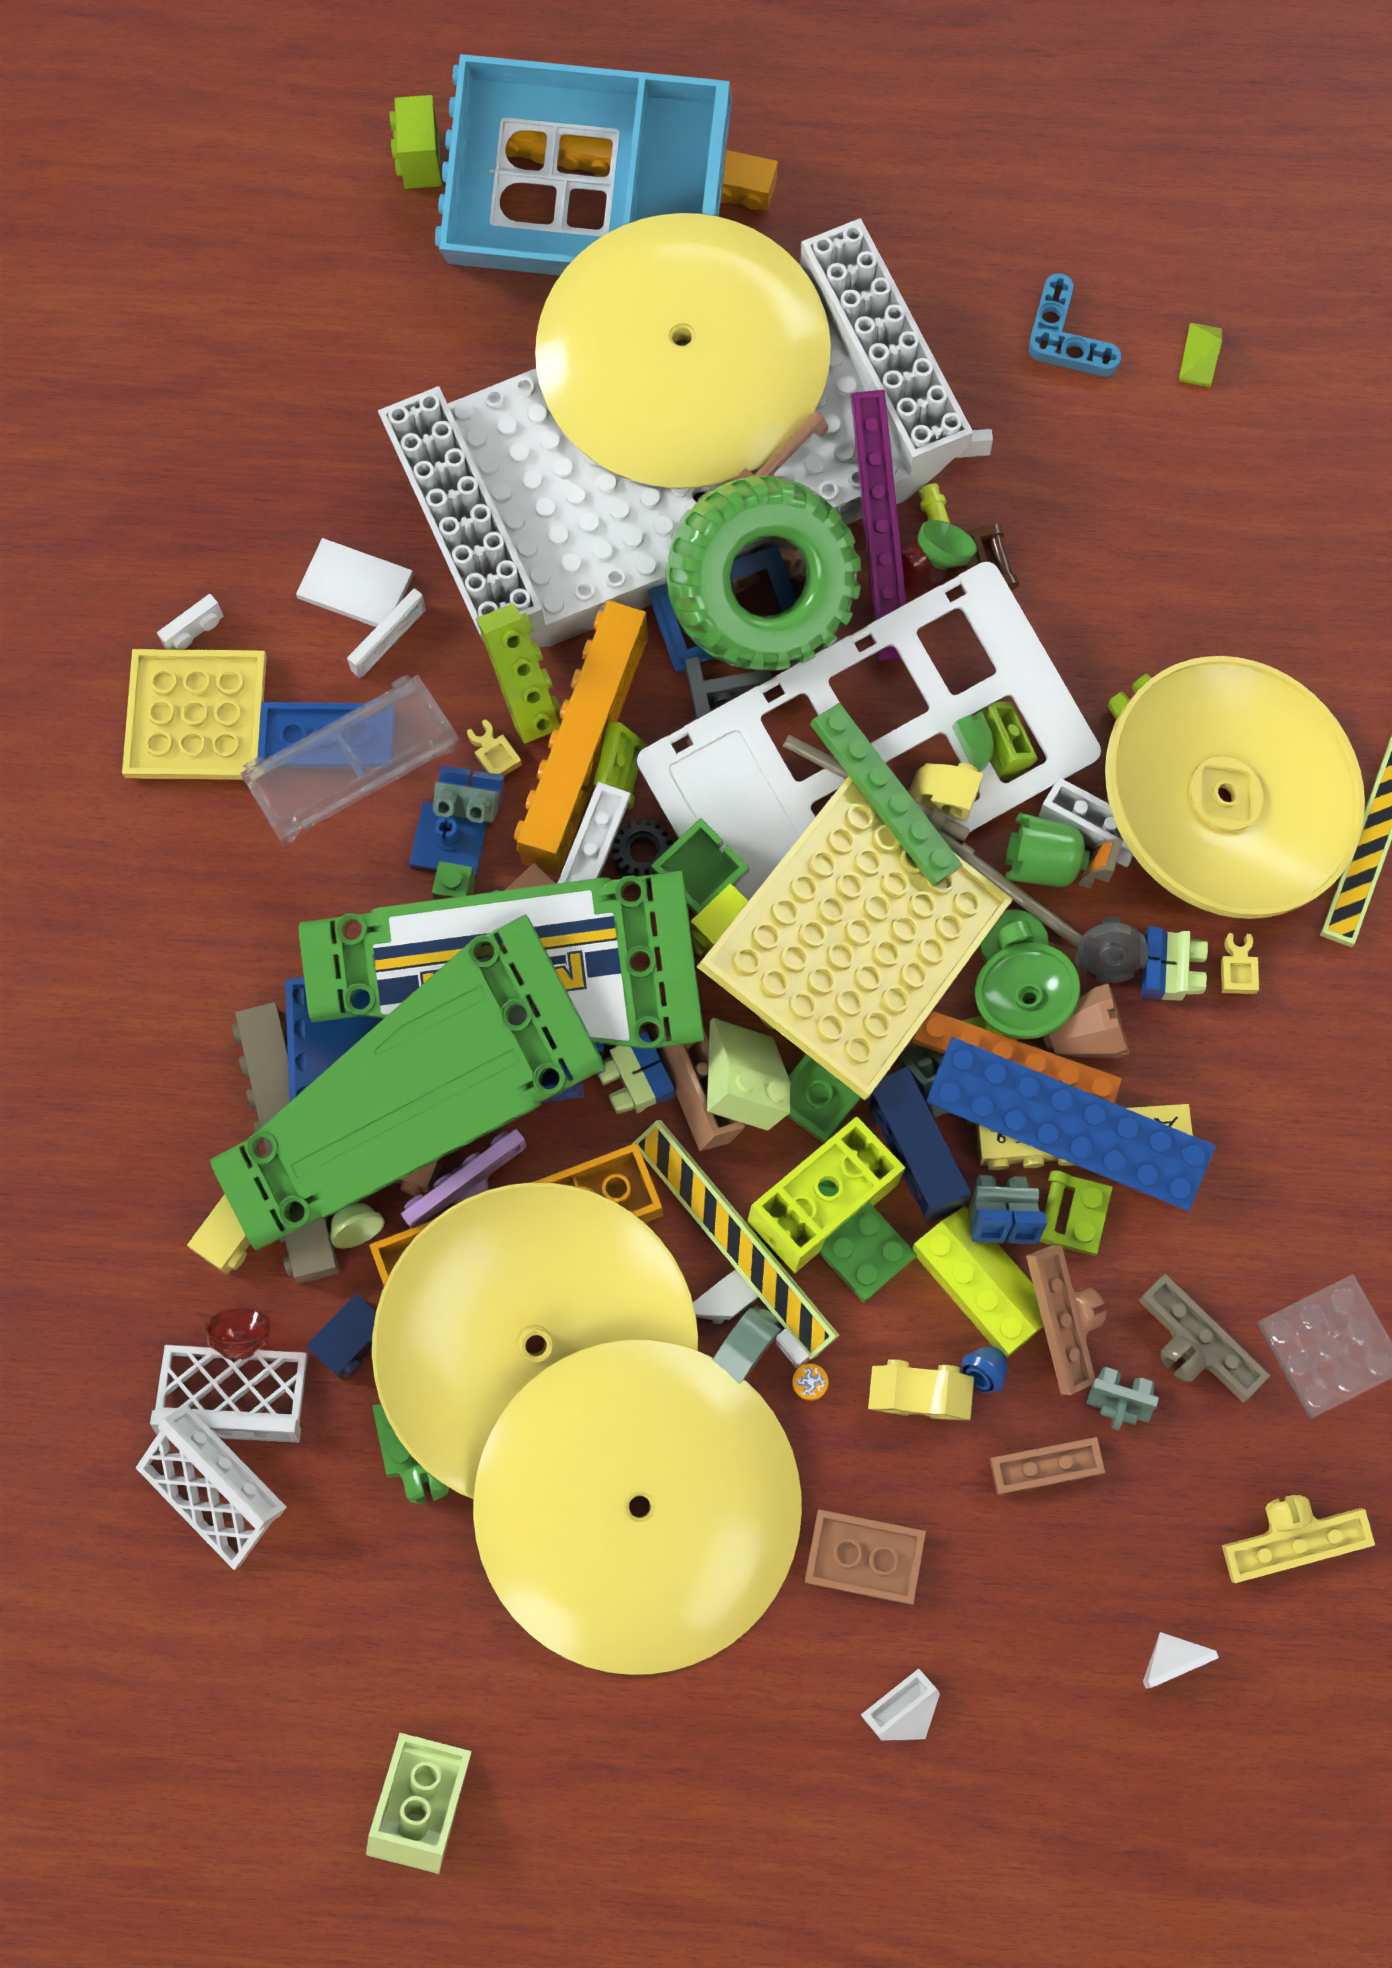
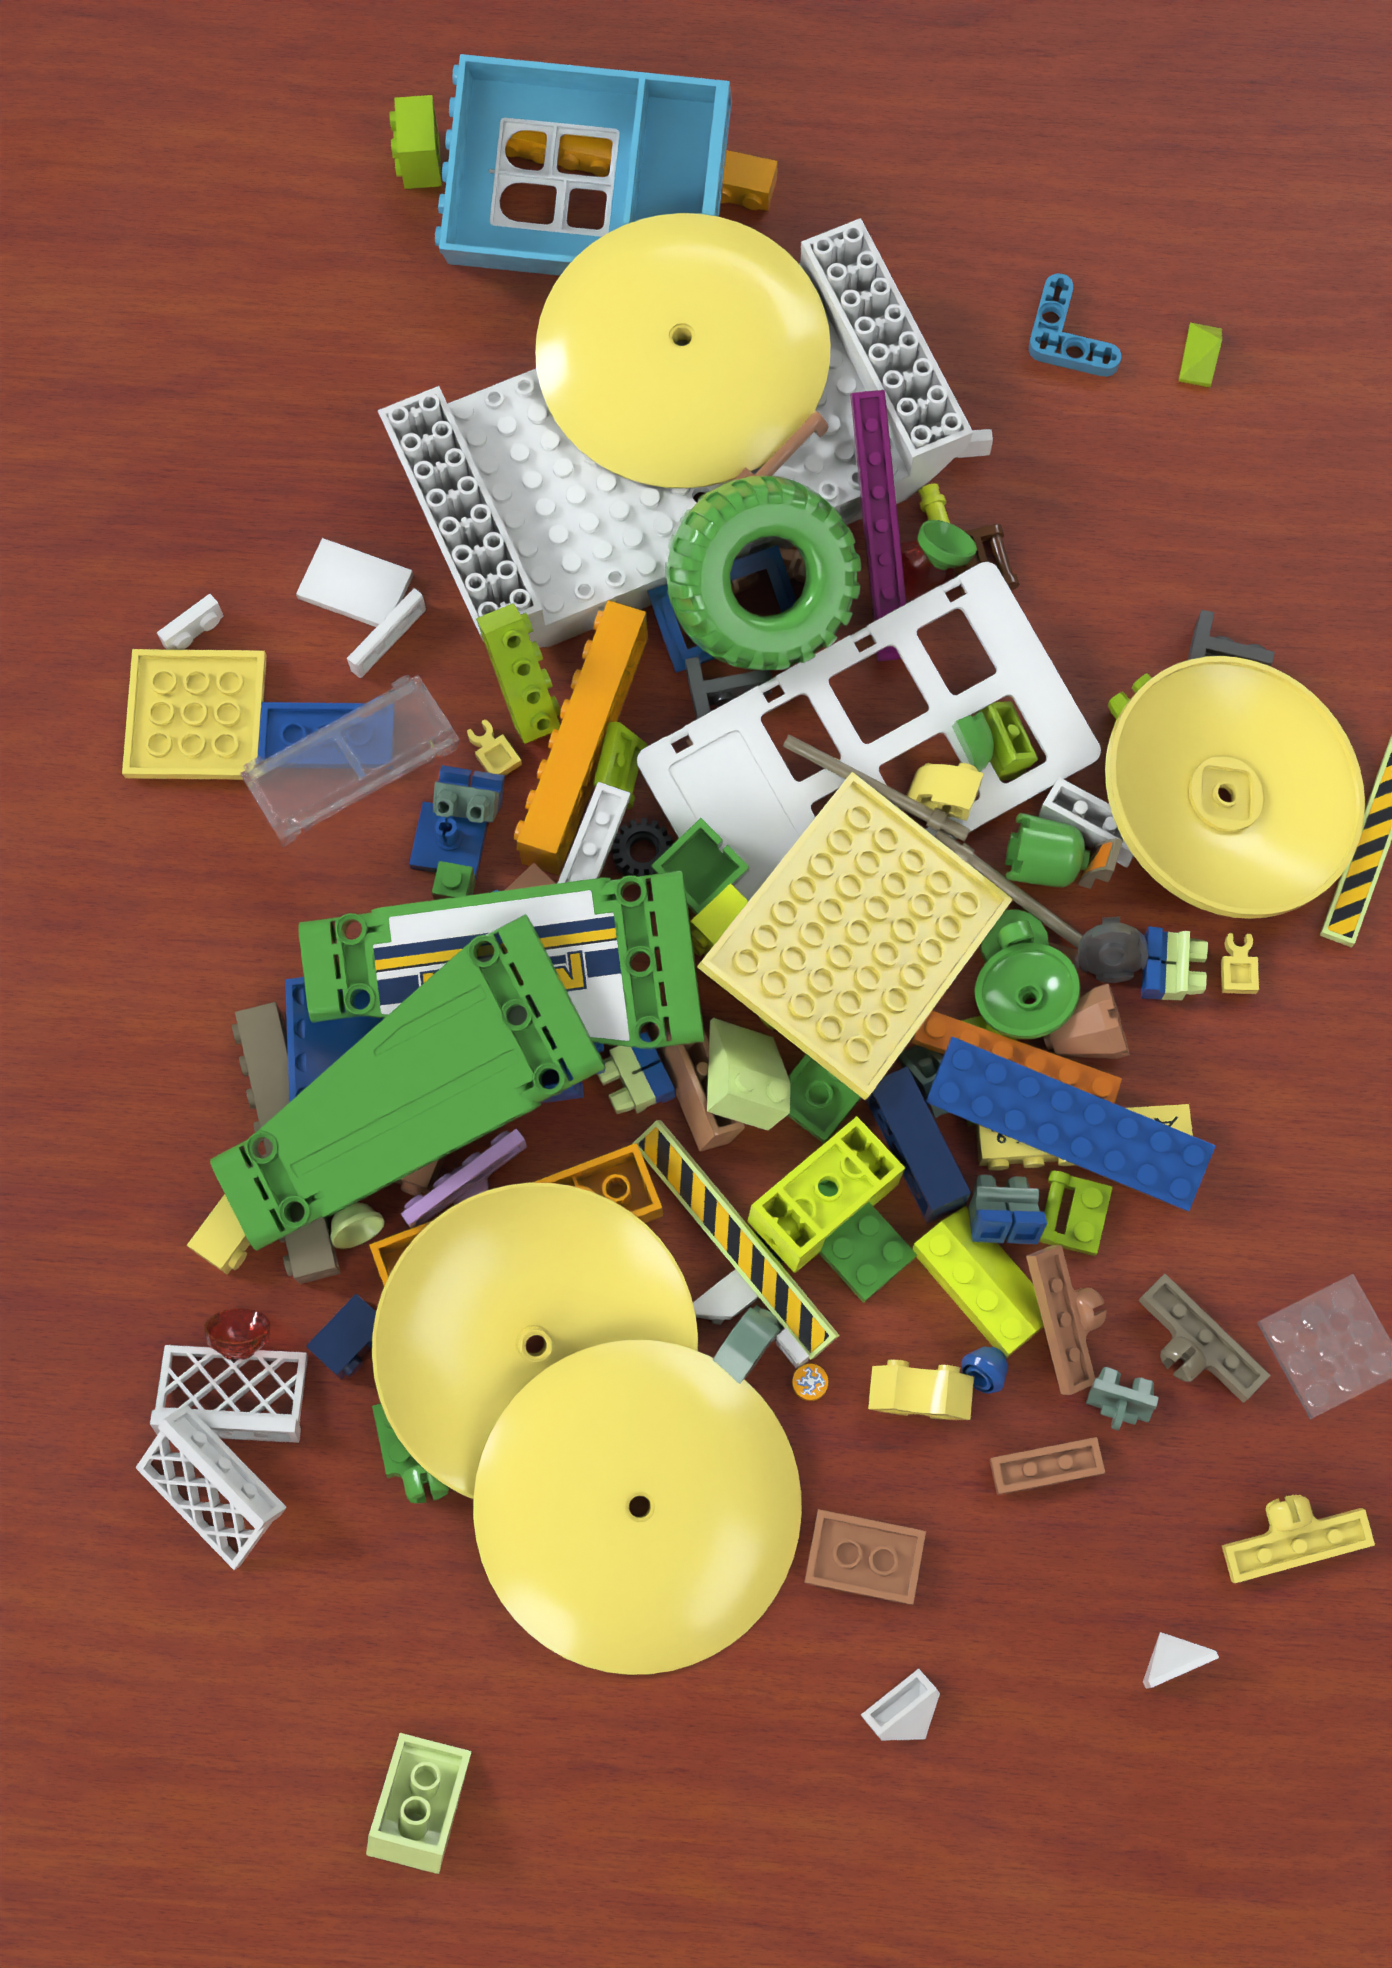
(886, 794): bright green plate -> none
(1204, 645): none -> dark grey bracket

